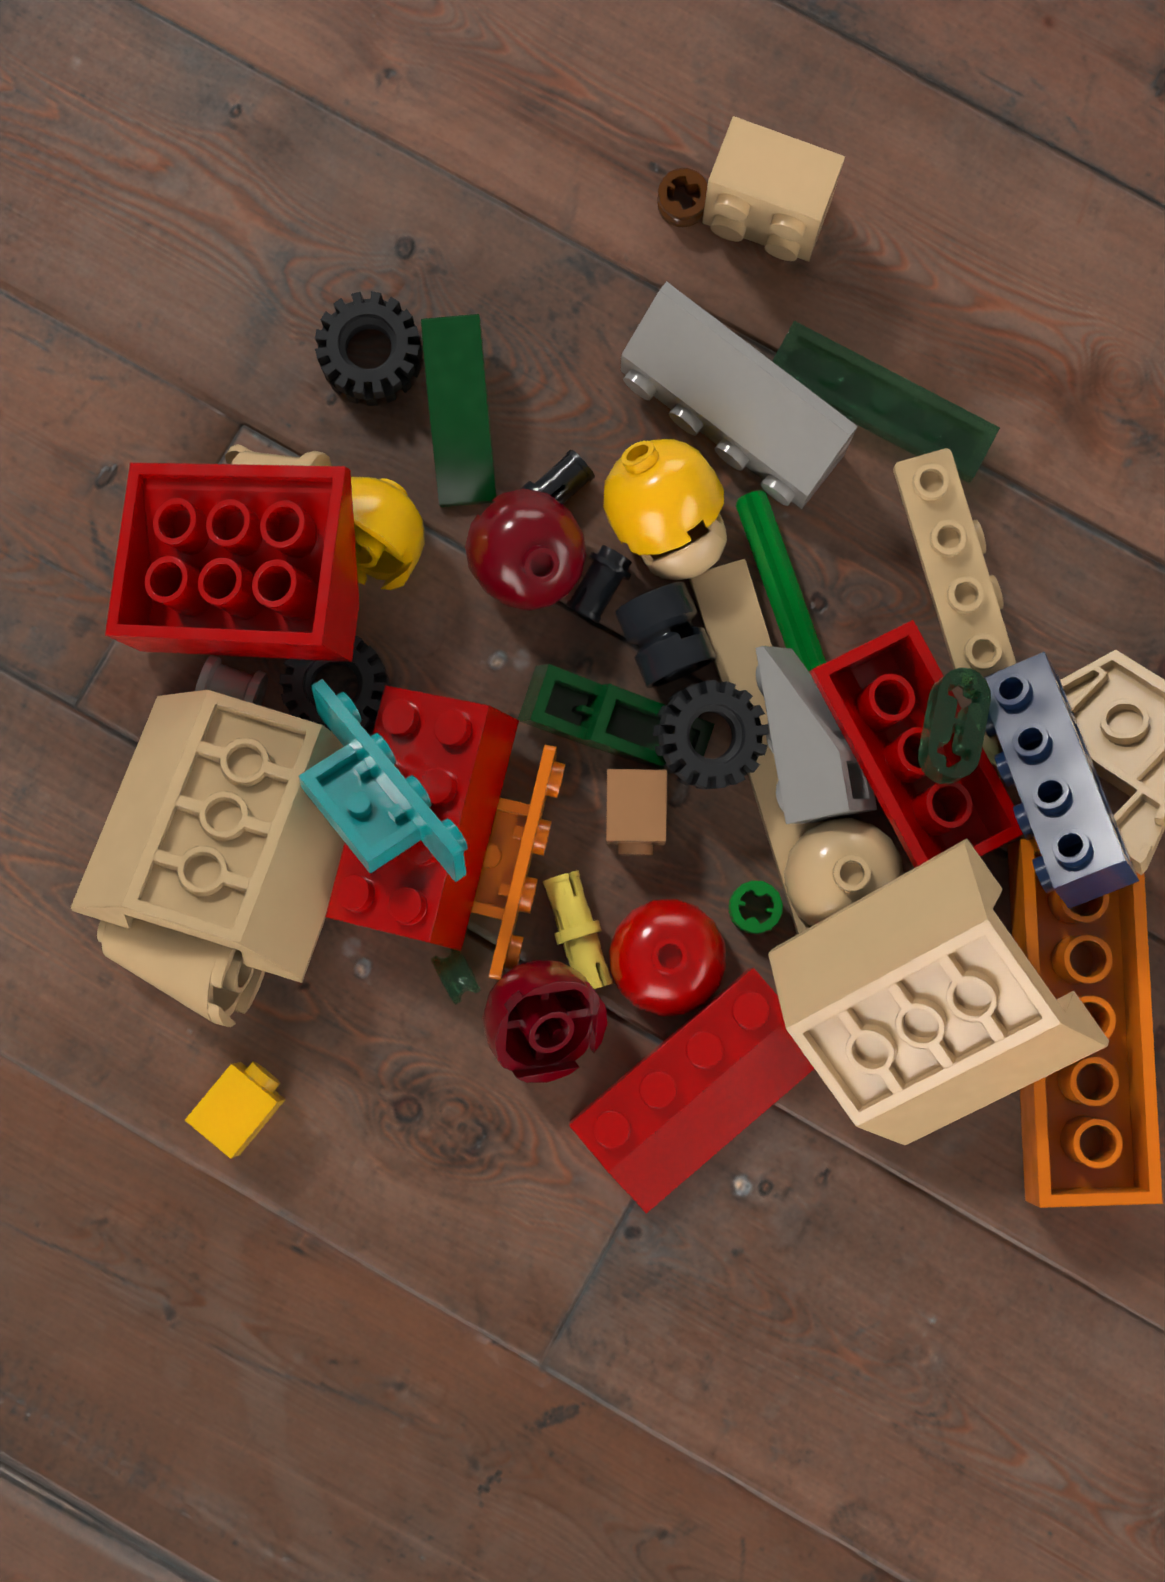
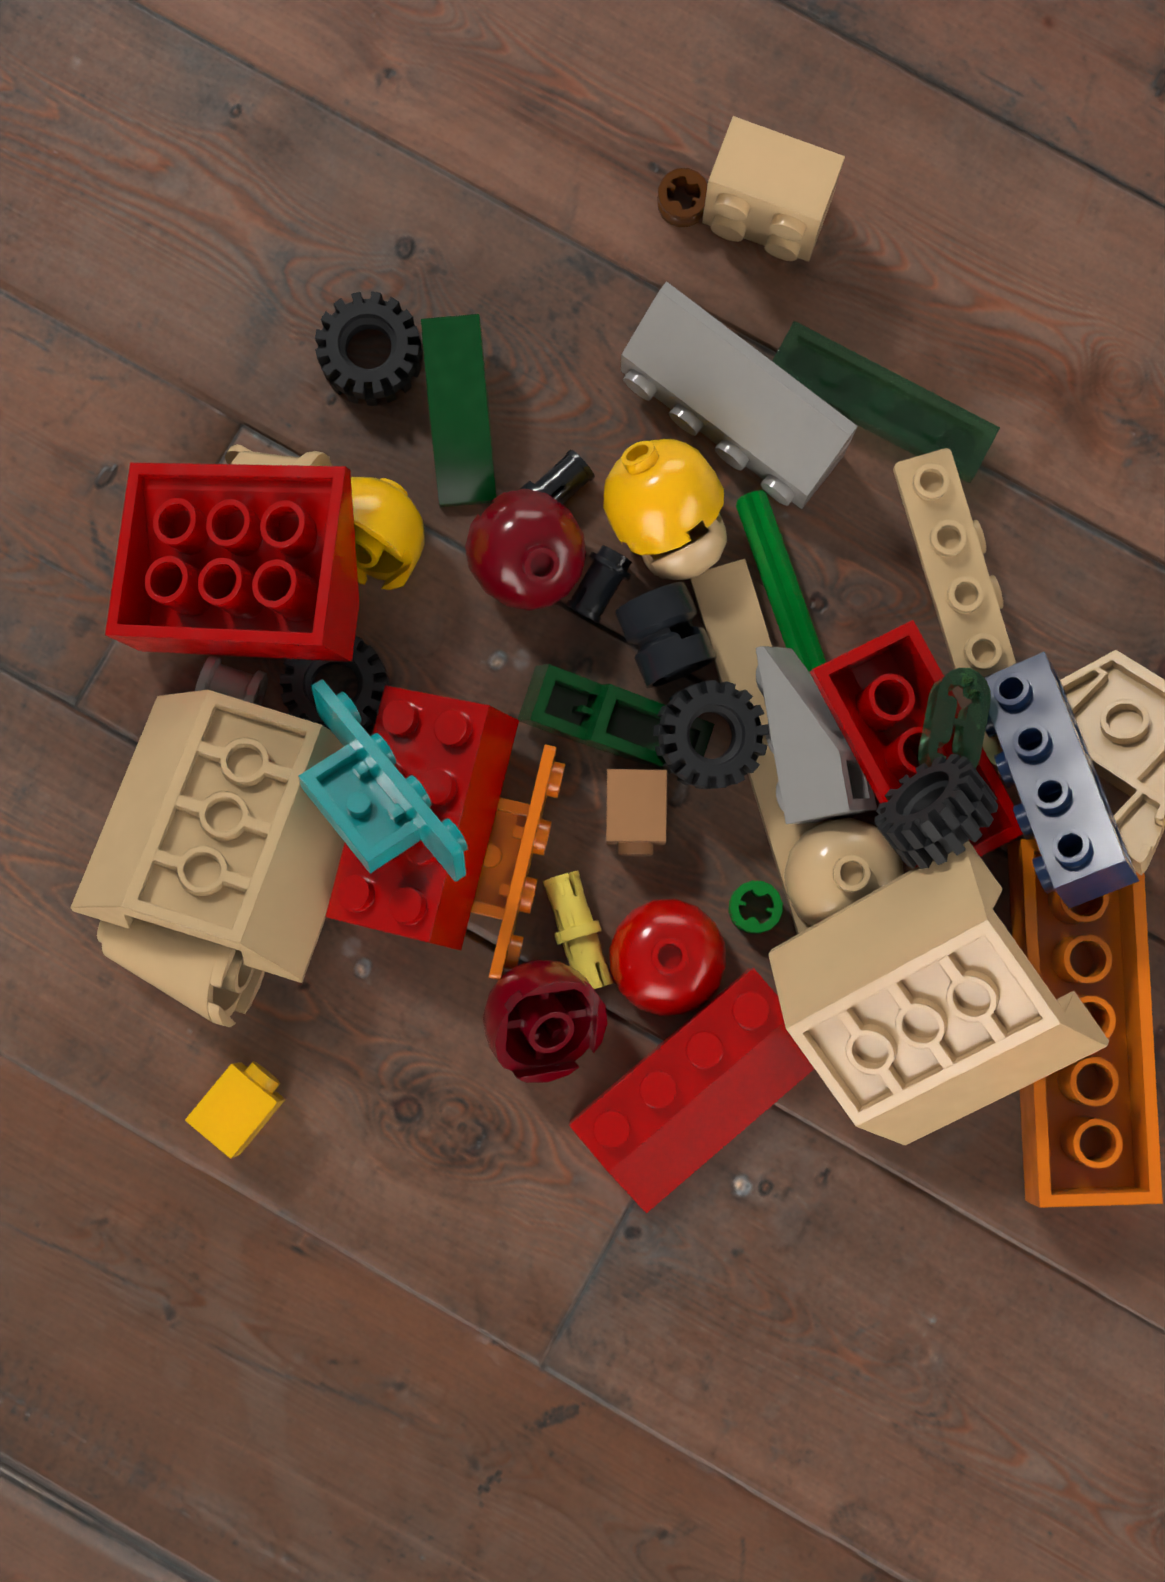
(456, 975): clear green bush -> none
(936, 811): none -> black tyre

